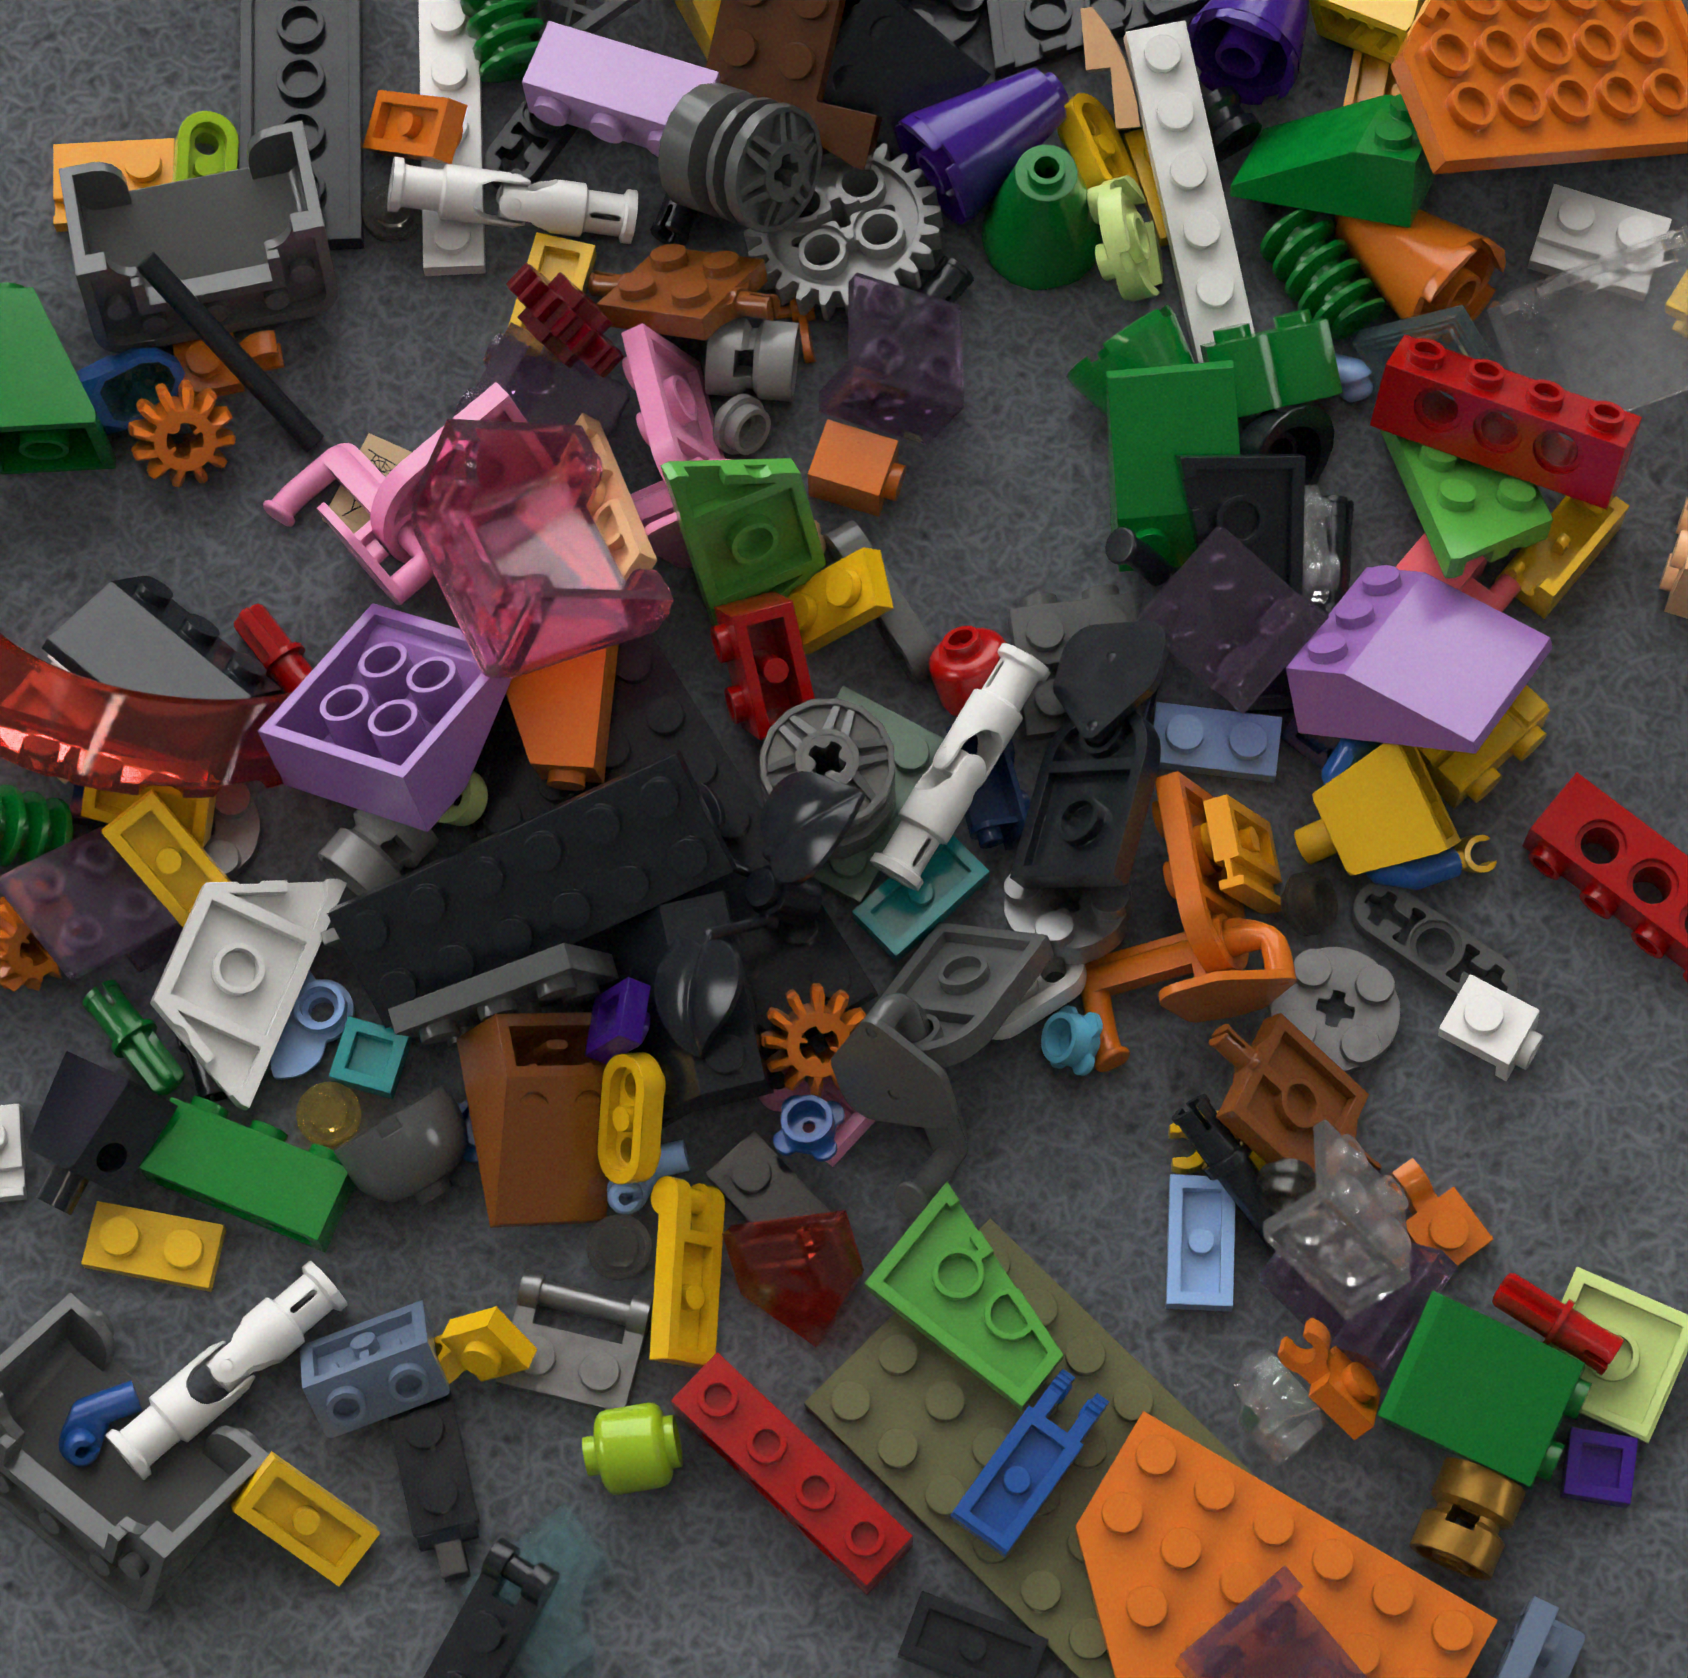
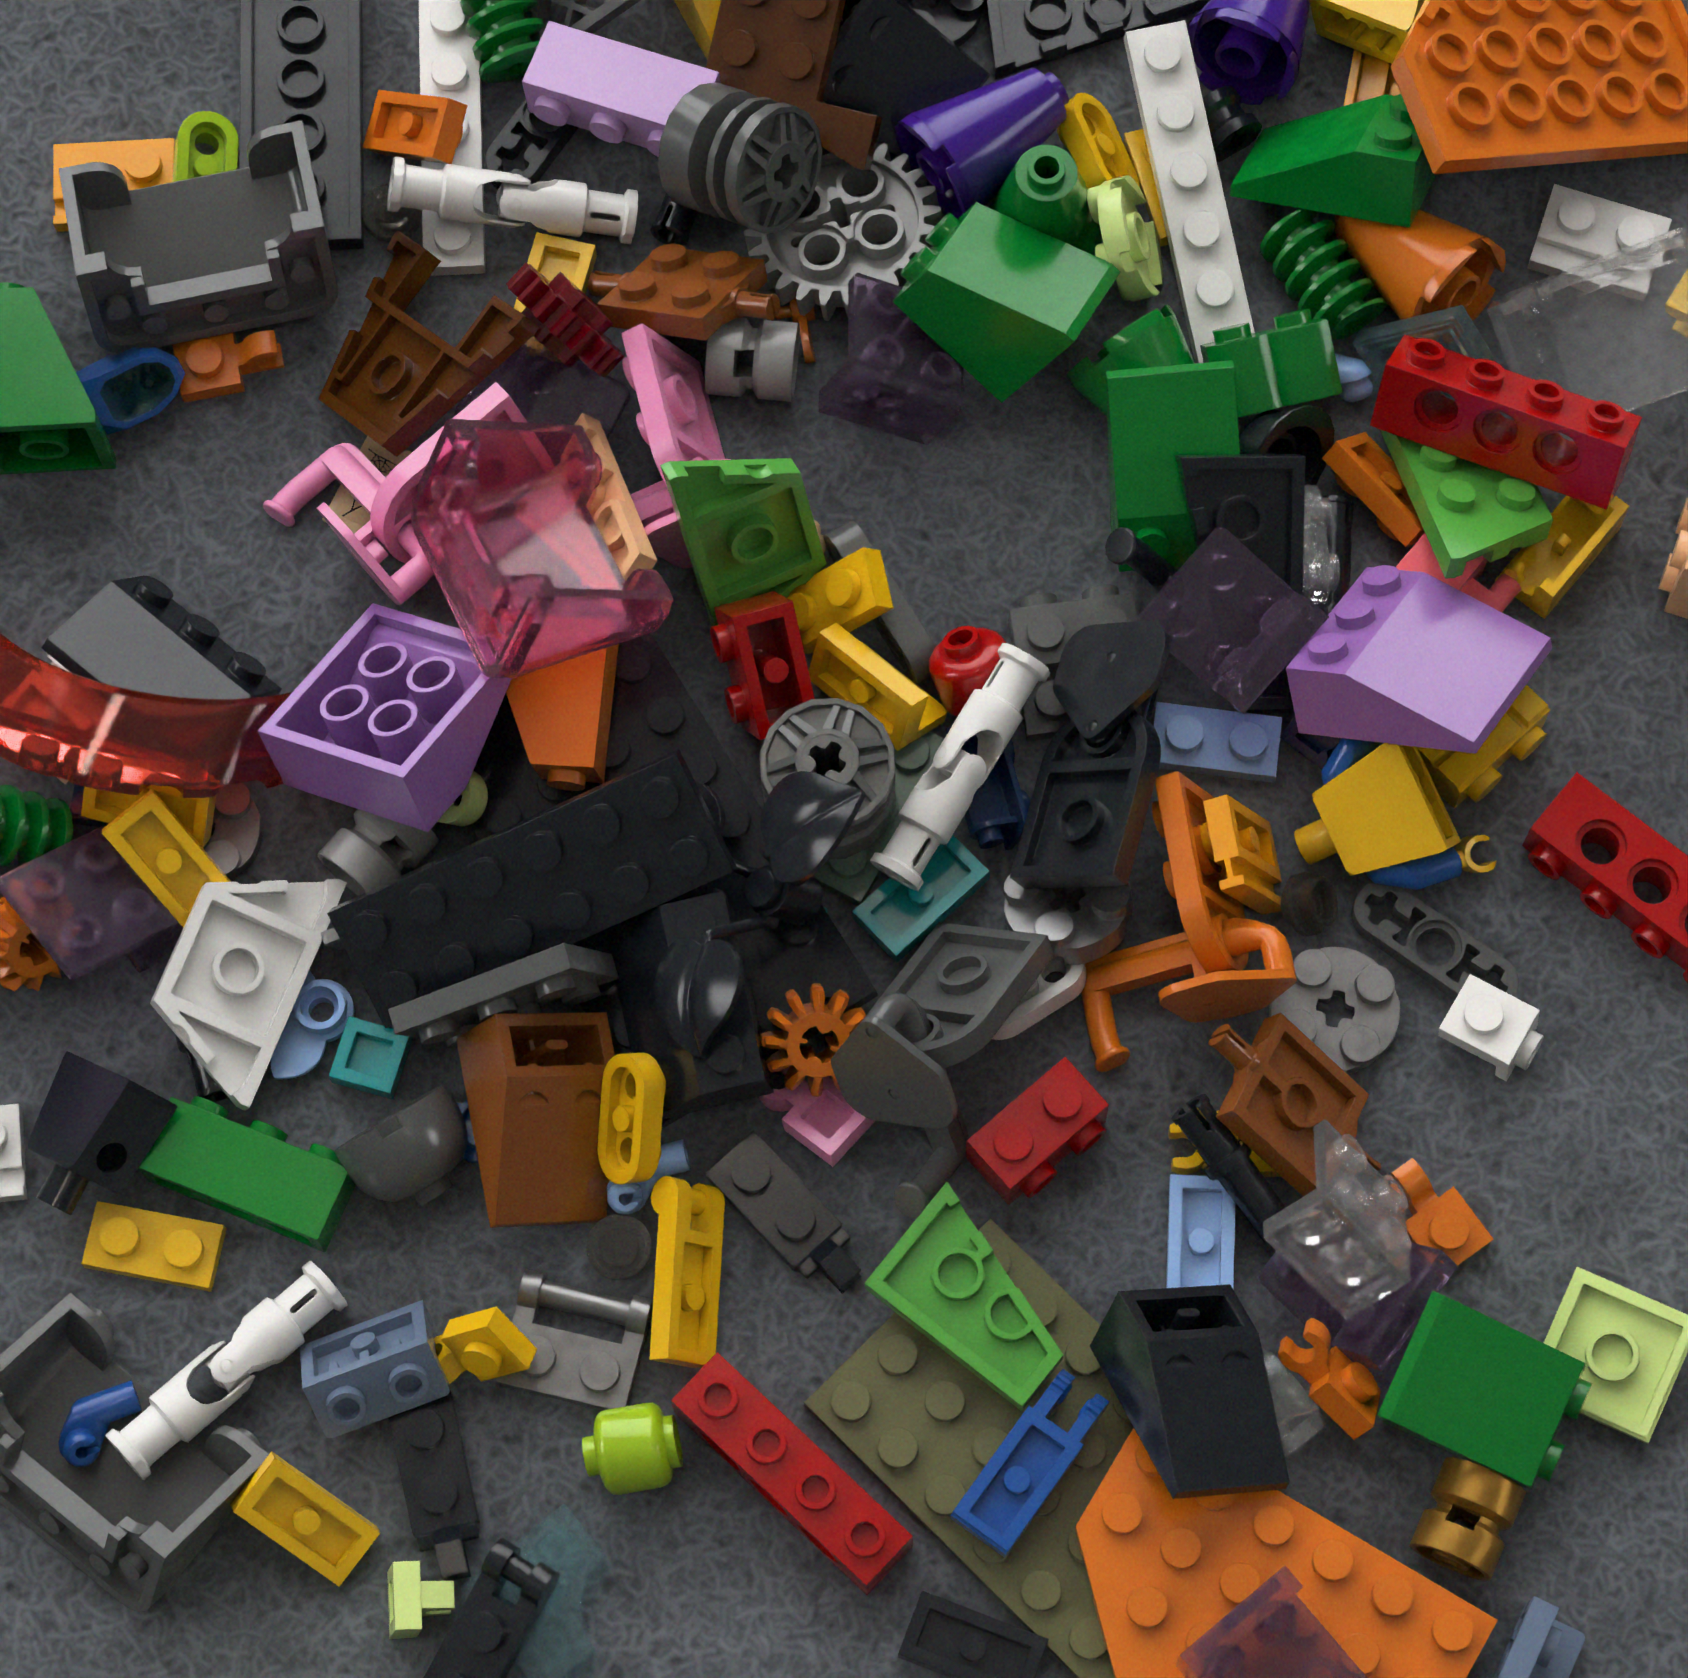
(134, 1038): green axle -> none
(166, 418): orange gear -> none
(229, 351): black bar -> none
(272, 647): red axle -> none
(328, 1114): clear yellow plate -> none
(401, 376): none -> reddish brown wing
(412, 1599): none -> yellowish green tile
(618, 1020): dark purple plate -> none
(741, 425): light grey plate -> none
(797, 1268): clear red plate -> none
(804, 1110): blue plate -> none
(855, 468): orange brick -> none
(859, 675): none -> yellow panel
(1001, 295): none -> green slope
(1037, 1131): none -> red brick
(1072, 1039): medium azure plate -> none
(1104, 54): light nougat slope -> none
(1194, 1388): none -> black slope
(1284, 1183): clear smoke plate -> none
(1372, 476): none -> orange plate
(1557, 1322): red axle -> none
(1599, 1467): dark purple plate -> none

